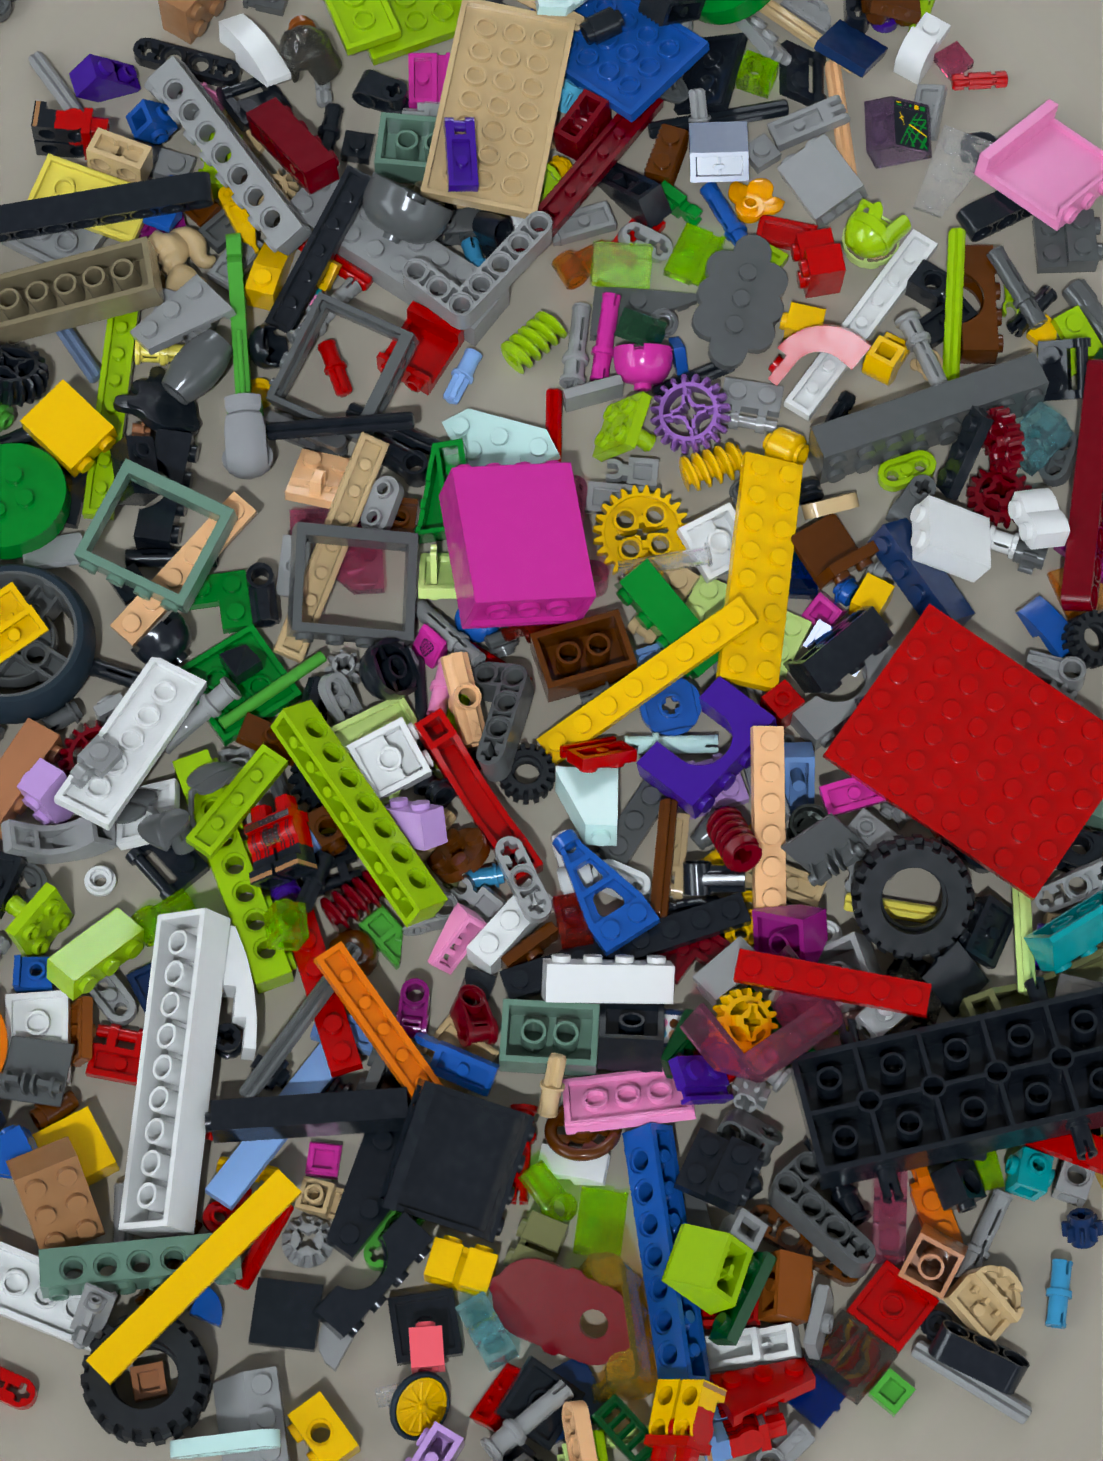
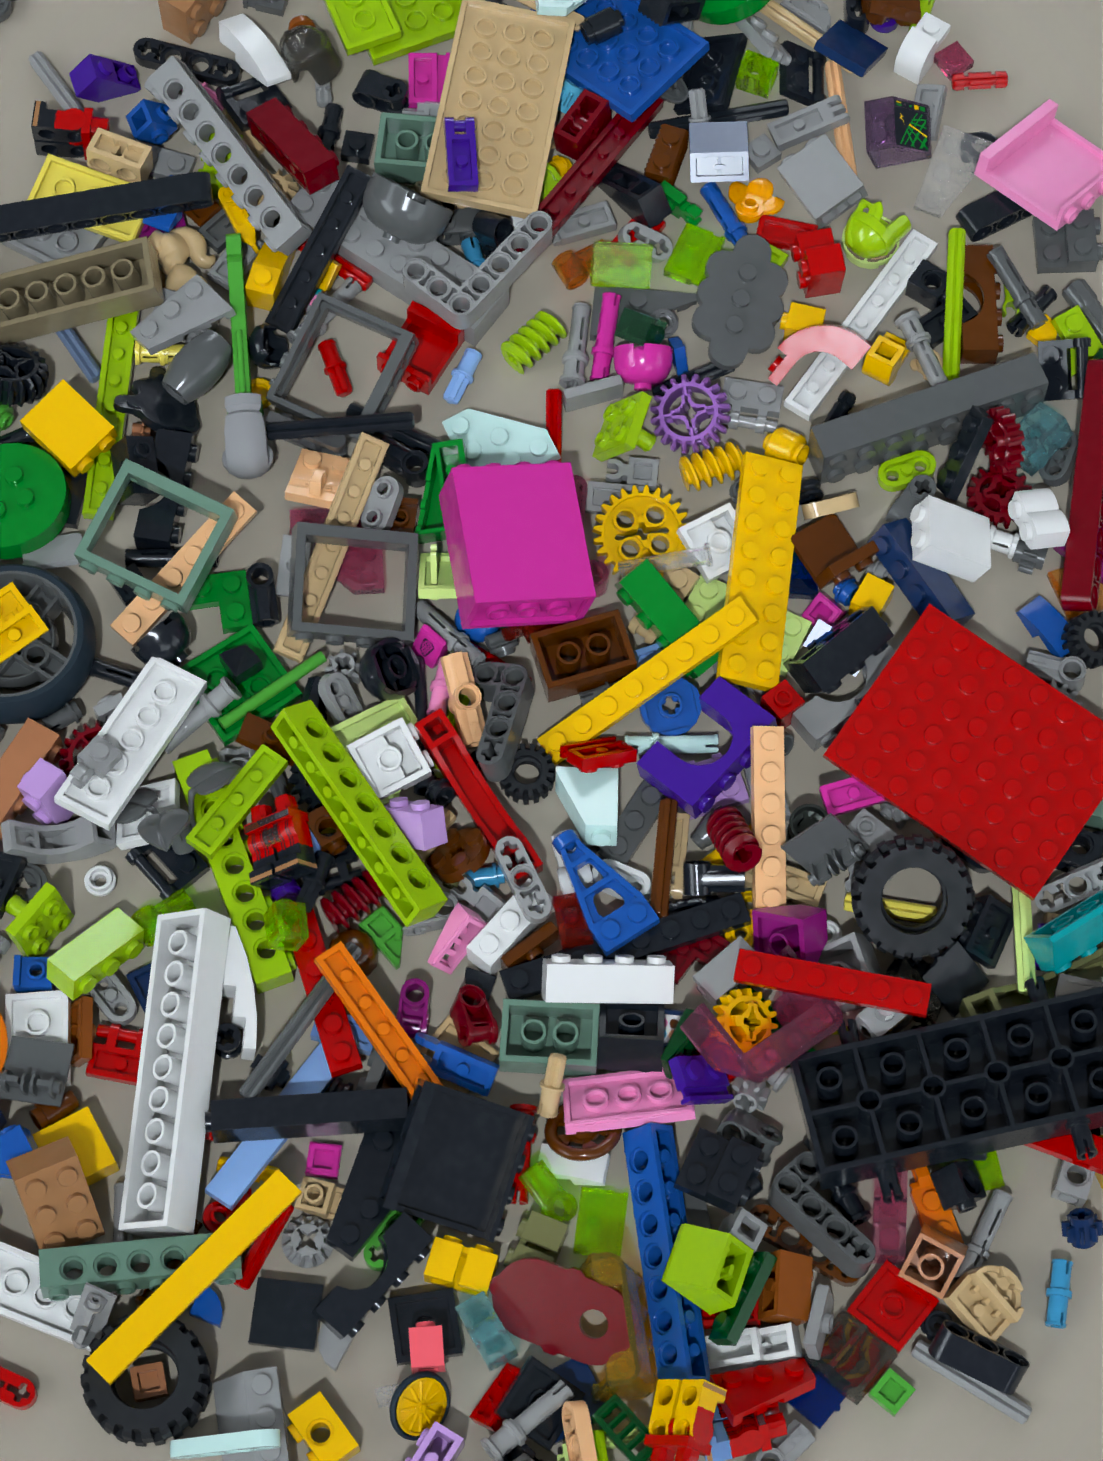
(799, 774): medium blue slope -> none
(1029, 1173): teal brick -> none

